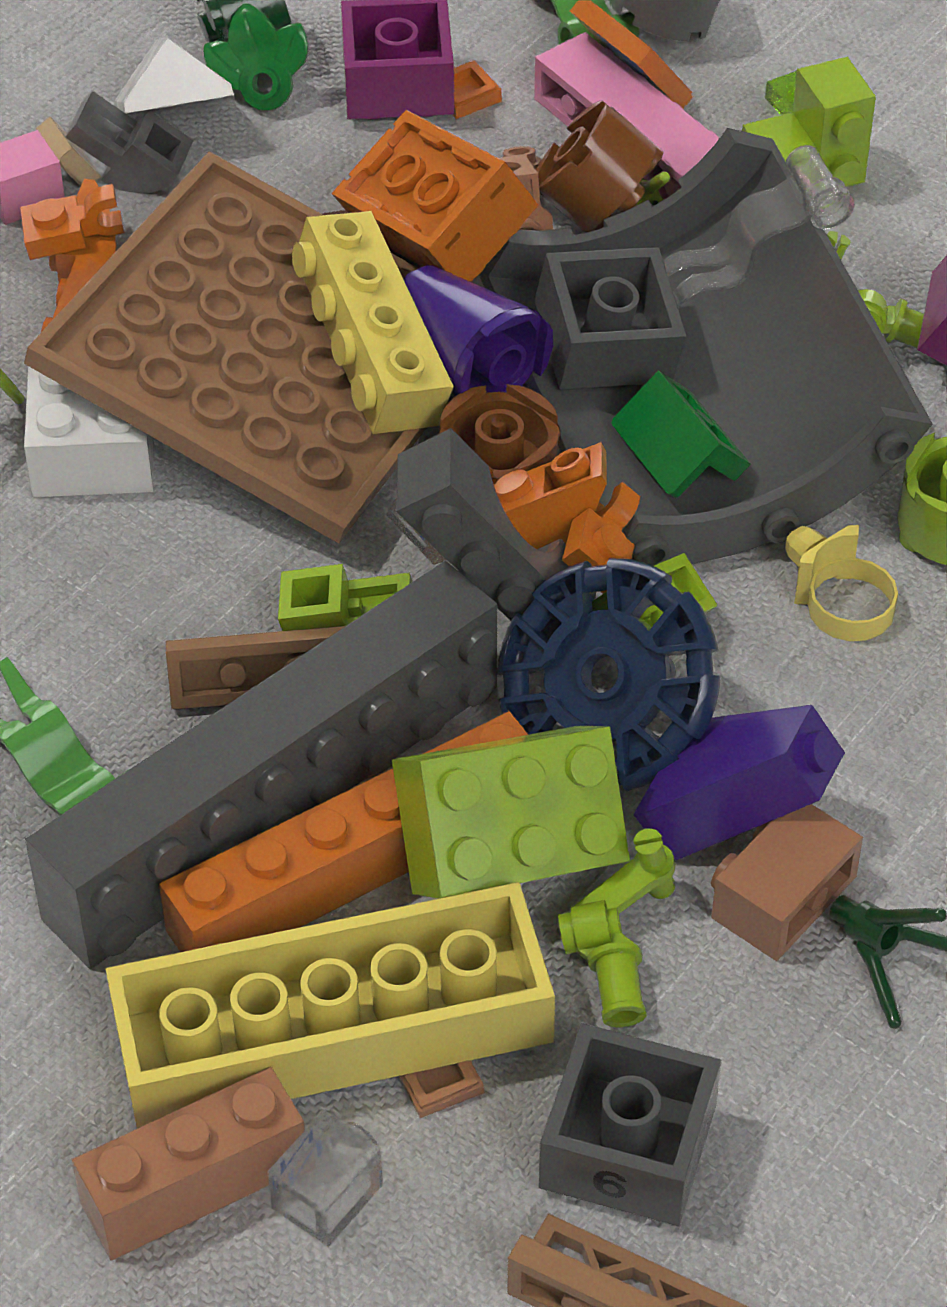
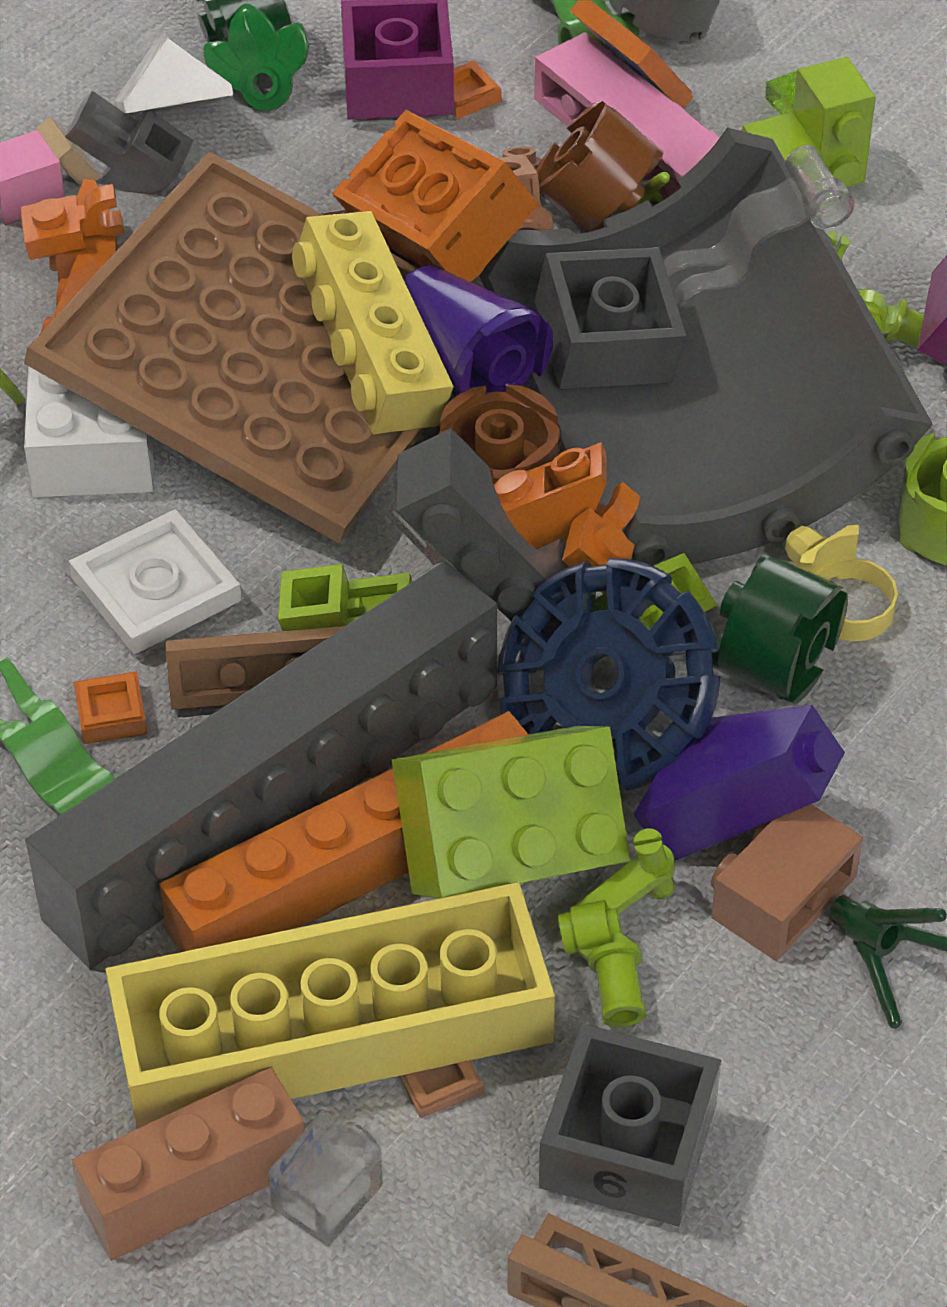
(110, 707): none -> orange tile
(155, 581): none -> white plate
(676, 435): green panel -> none
(779, 628): none -> dark green brick

